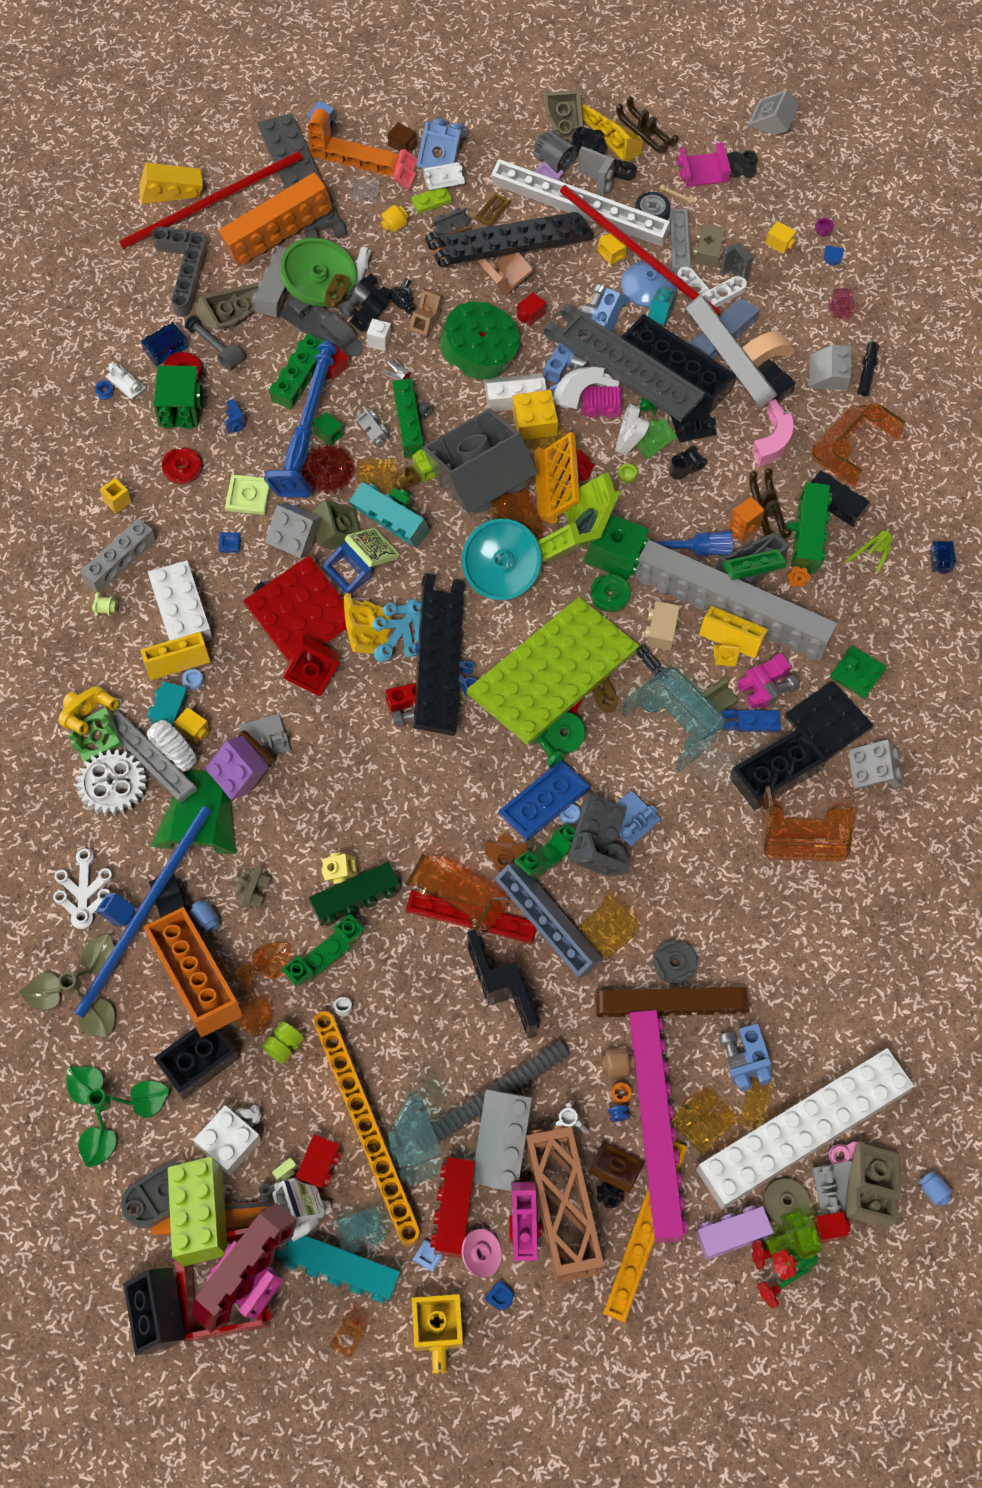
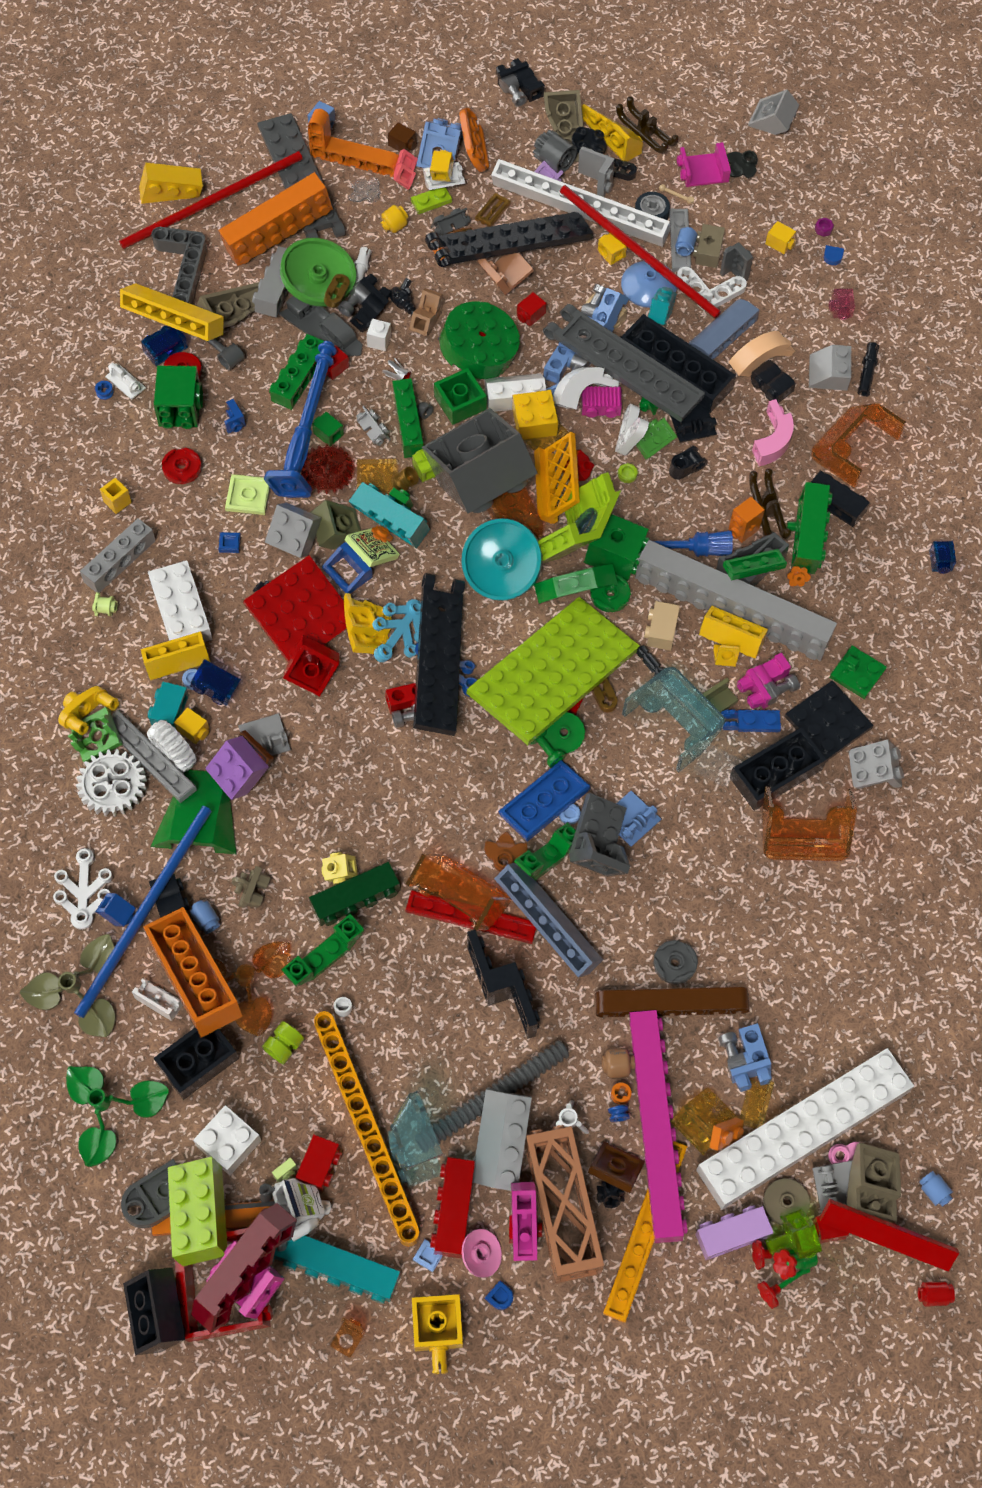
(157, 999): none -> white hinge
(171, 312): none -> yellow brick
(215, 683): none -> clear blue brick
(252, 1115): white plate -> none
(360, 1230): clear light blue brick -> none
(381, 533): none -> orange plant
(441, 165): none -> yellow brick
(460, 396): none -> green brick
(474, 139): none -> orange tile
(522, 77): none -> black hips
(575, 582): none -> green slope
(609, 928): clear yellow bracket -> none
(686, 241): none -> medium blue brick
(726, 1133): none -> orange plate
(731, 351): light grey beam -> none
(880, 543): lime plant -> none
(889, 1235): none -> red tile
(936, 1293): none -> red brick

